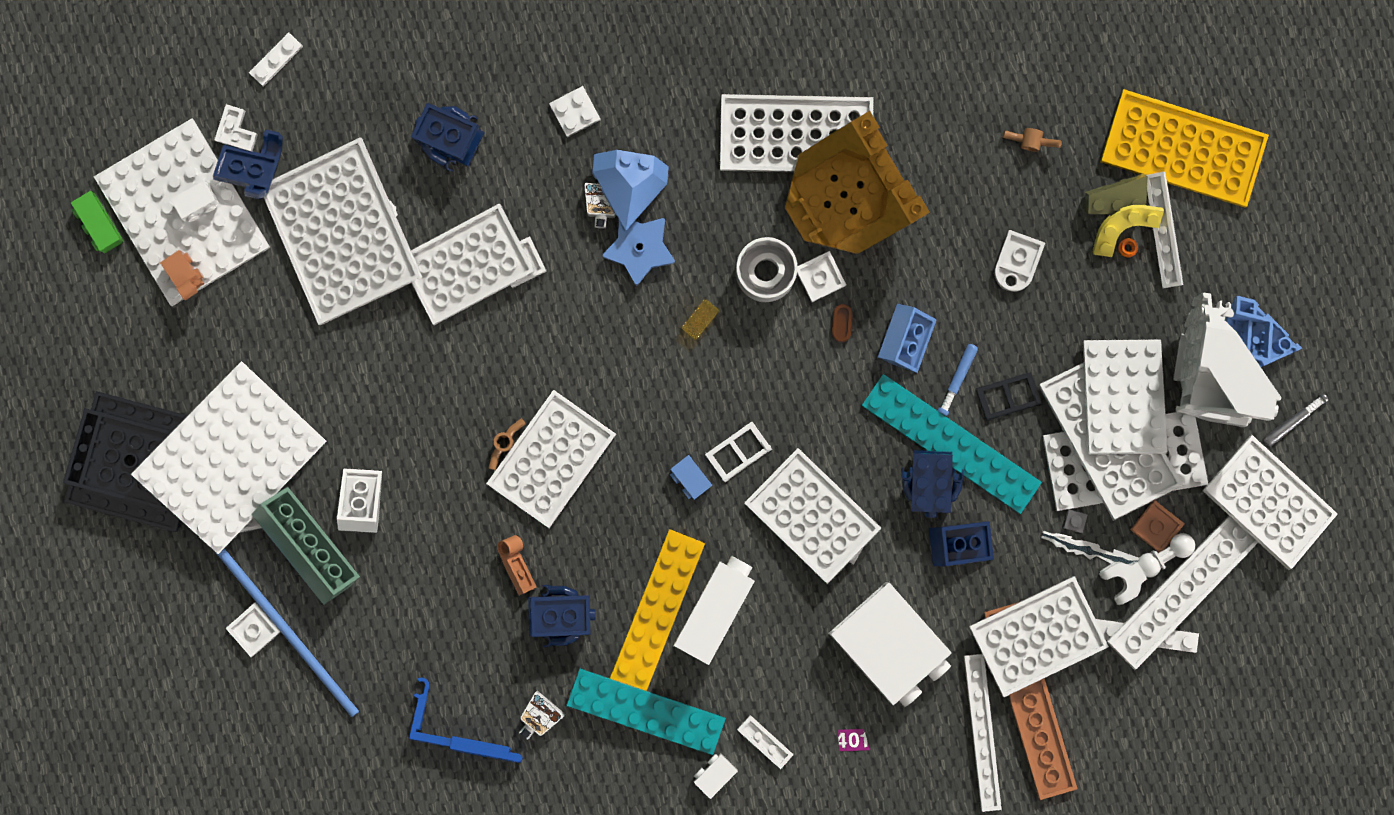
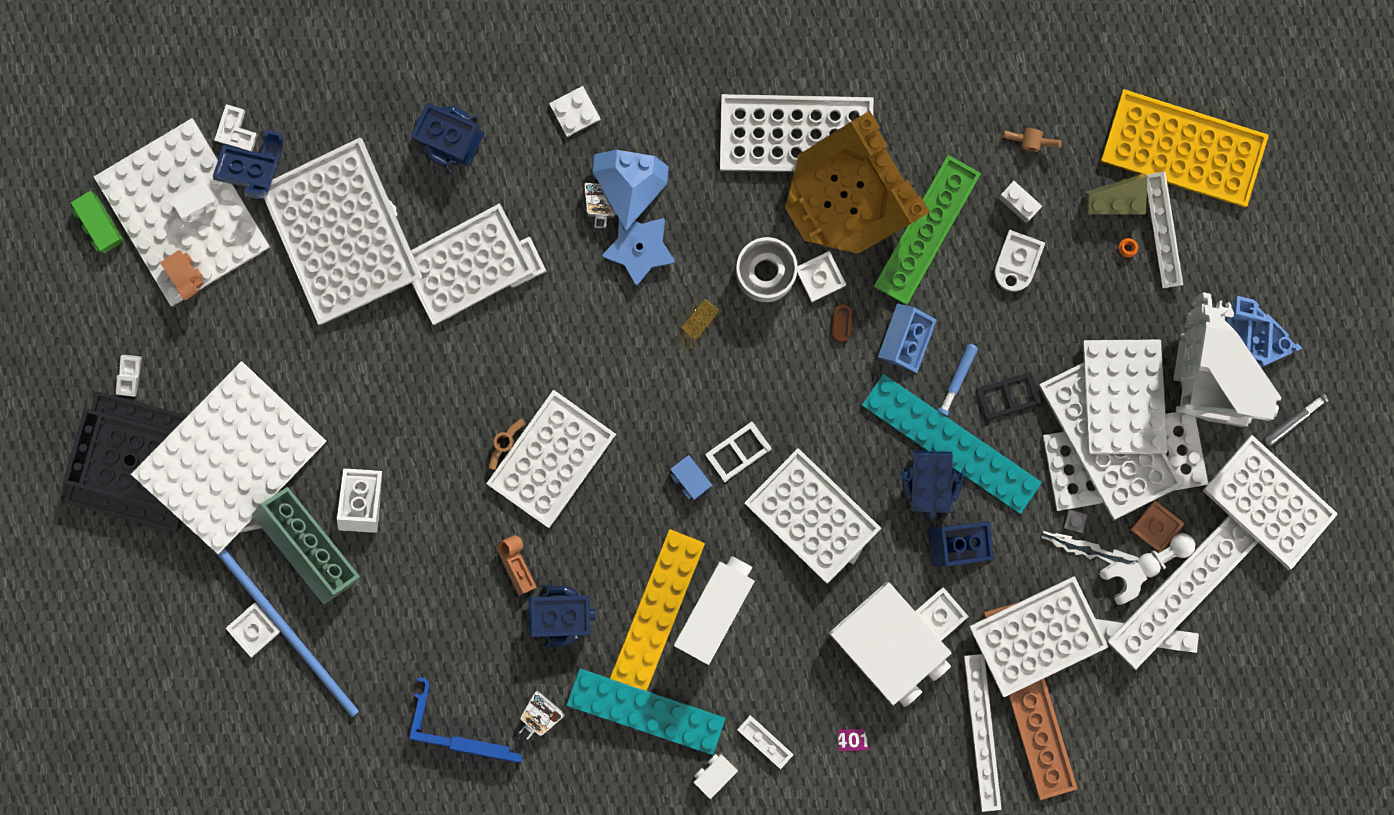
(129, 375): none -> white slope
(275, 59): white plate -> none
(926, 234): none -> bright green plate
(941, 613): none -> white plate
(1020, 202): none -> white brick
(1127, 217): light yellow plate -> none

